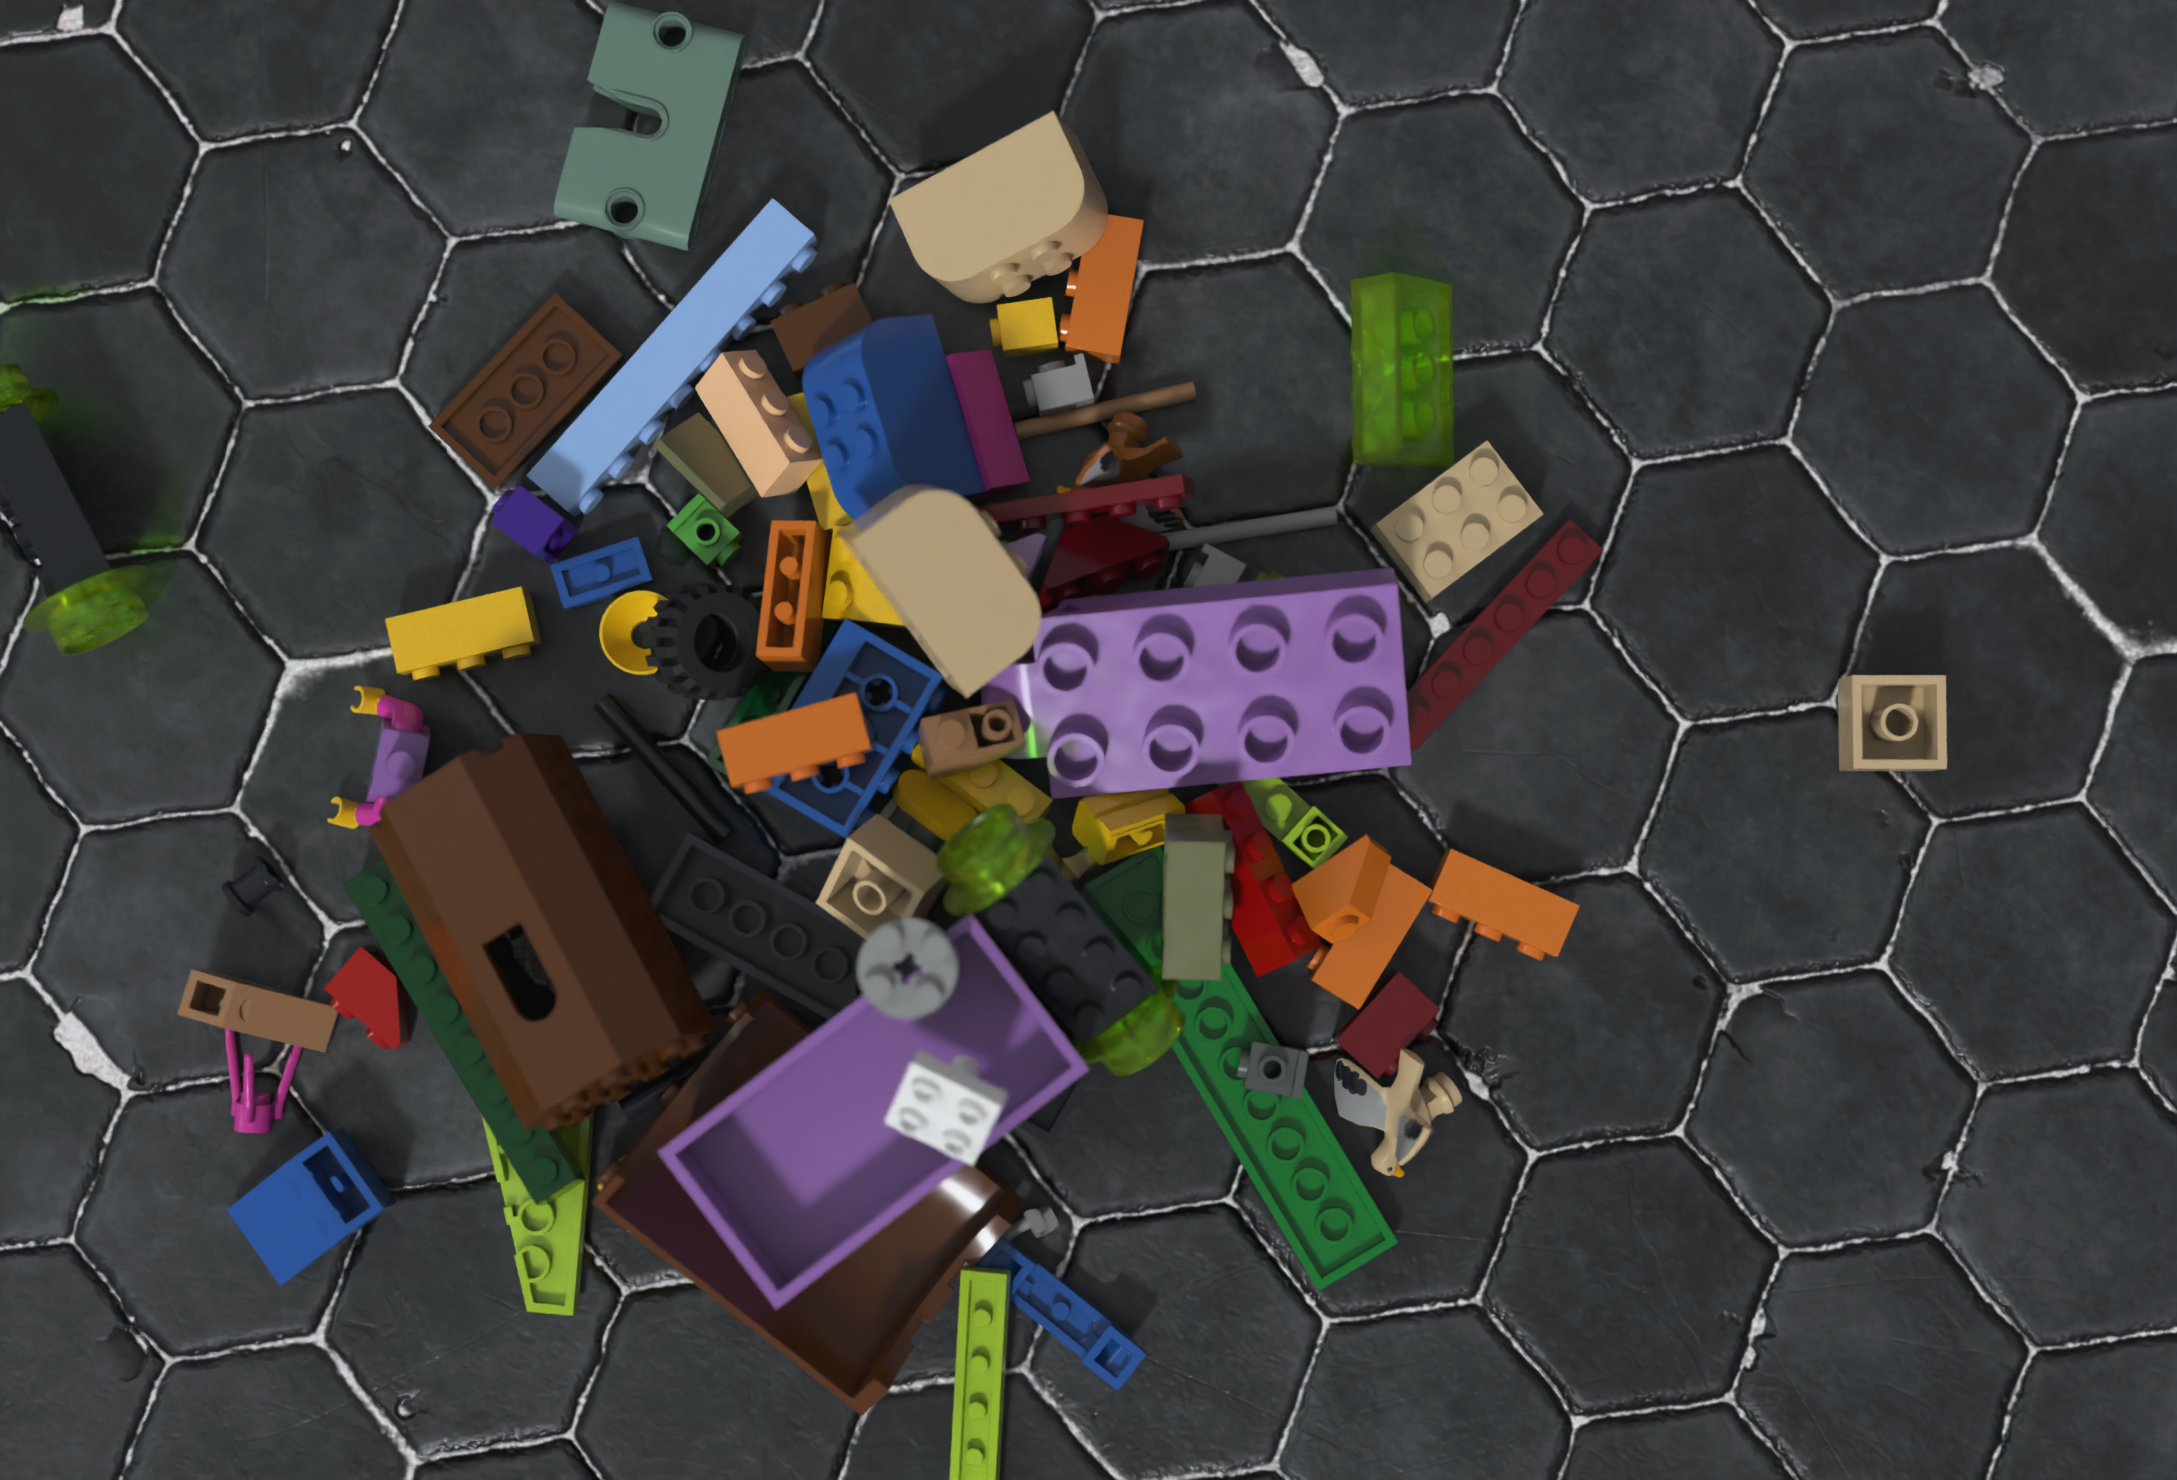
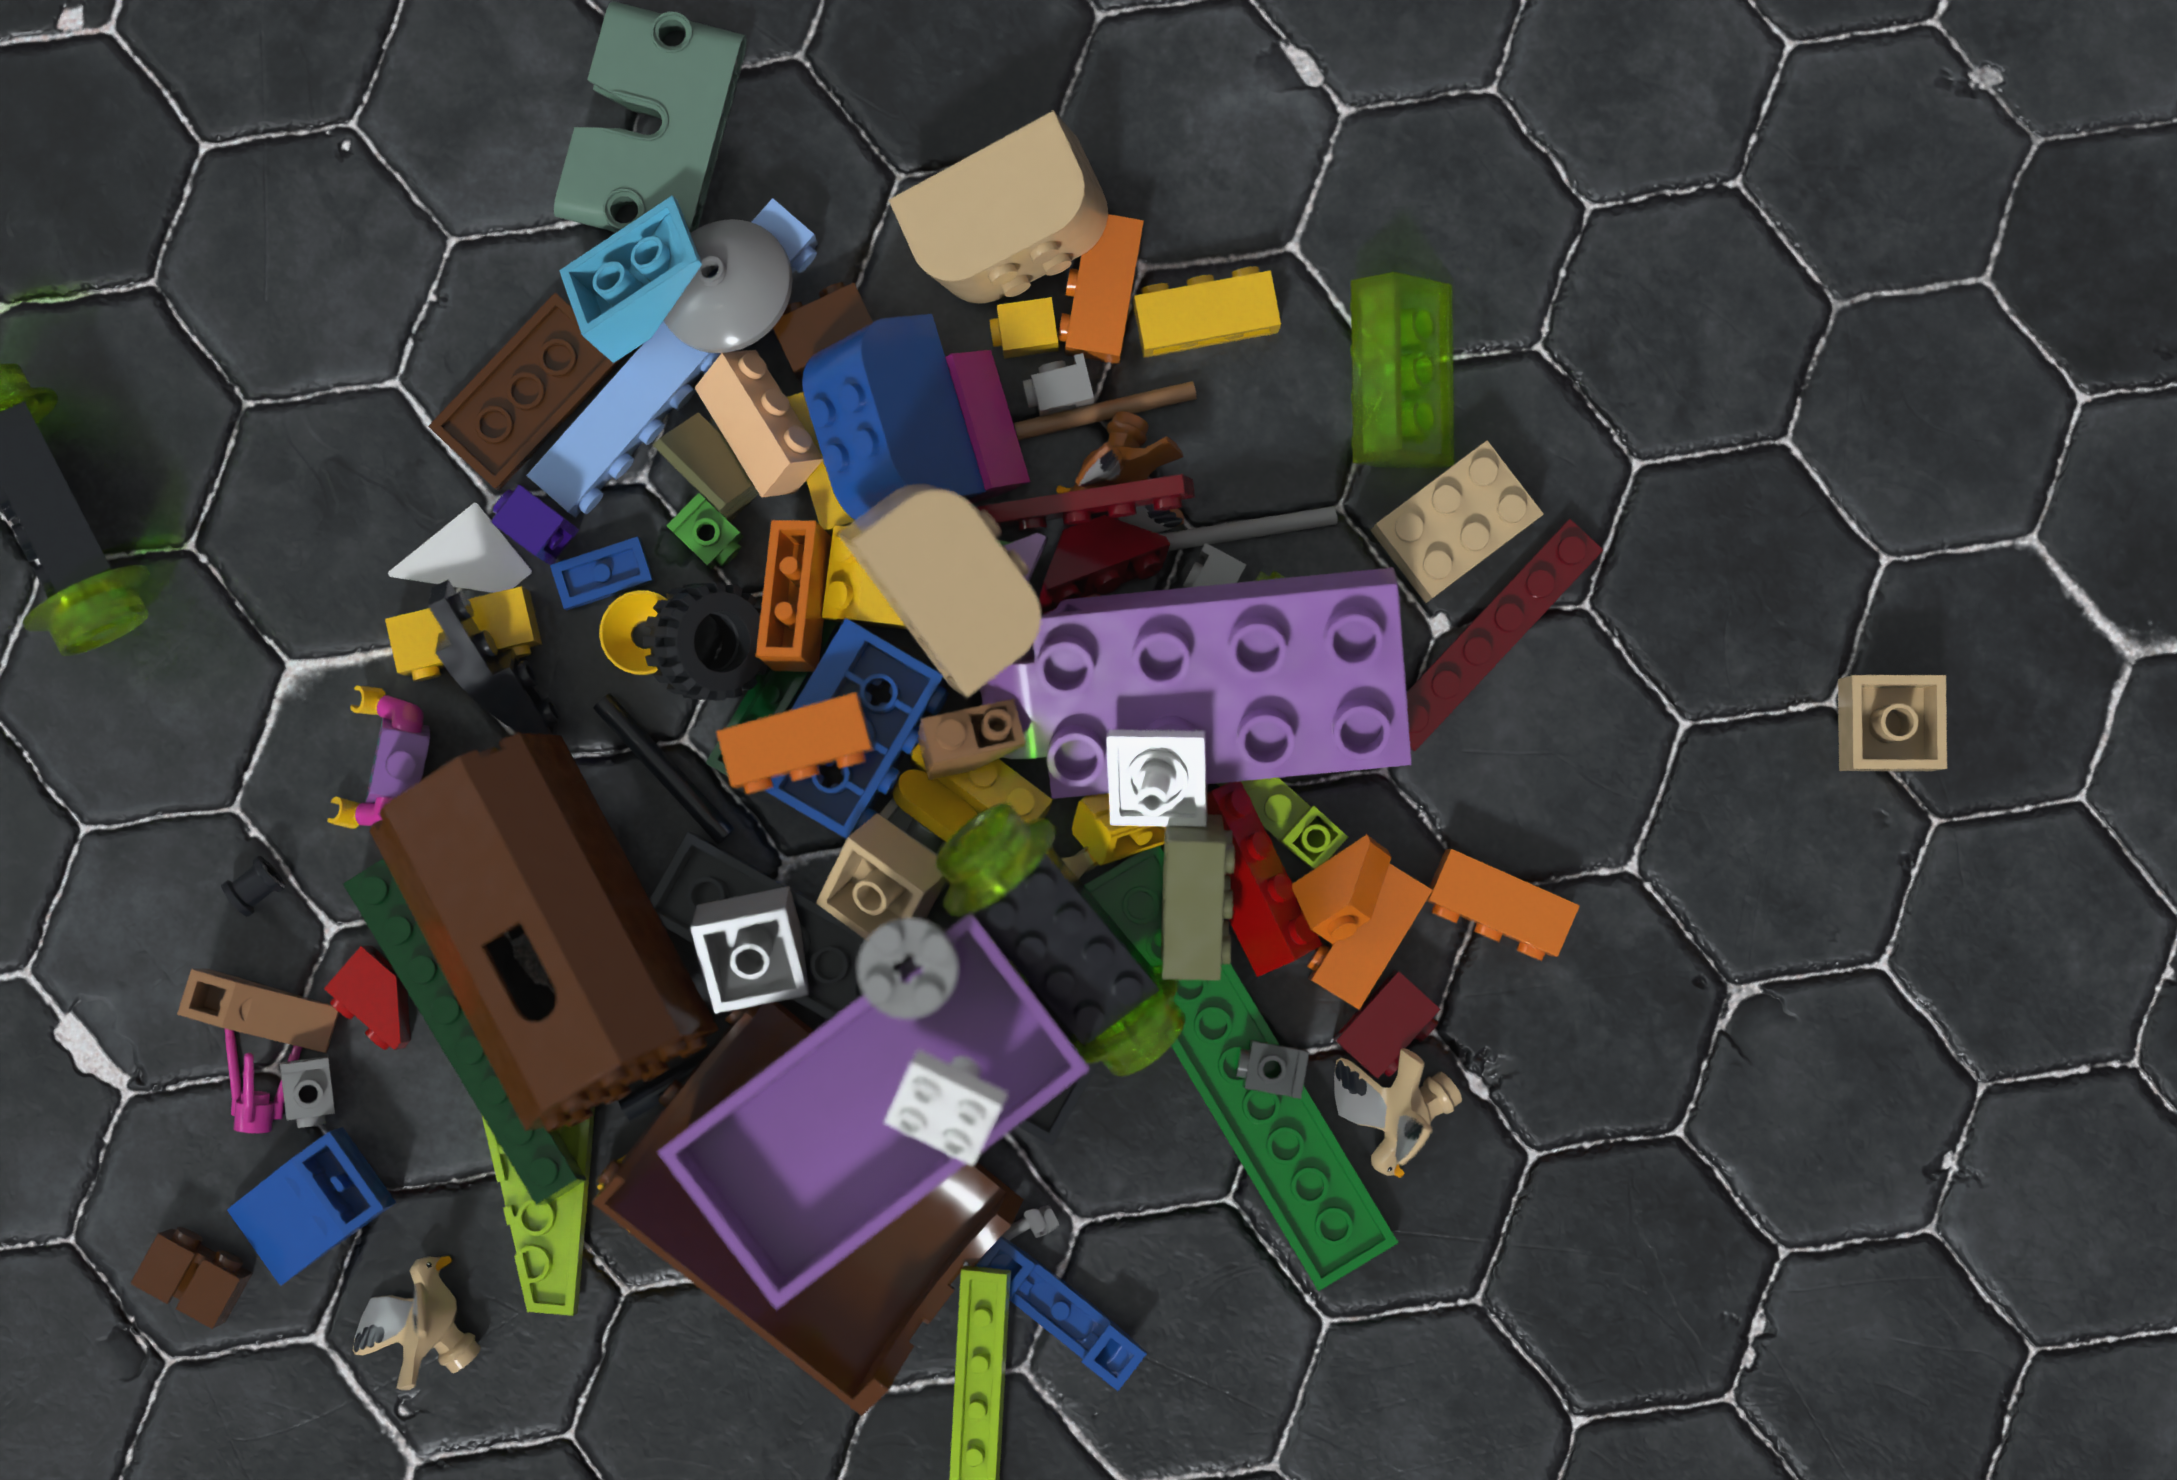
(194, 1274): none -> reddish brown piece
(307, 1072): none -> light grey brick
(417, 1324): none -> tan animal
(467, 554): none -> white sticker
(492, 679): none -> black slope
(632, 280): none -> medium azure slope
(743, 296): none -> light grey dish
(751, 949): none -> light grey slope
(1157, 777): none -> white plate
(1206, 312): none -> yellow brick

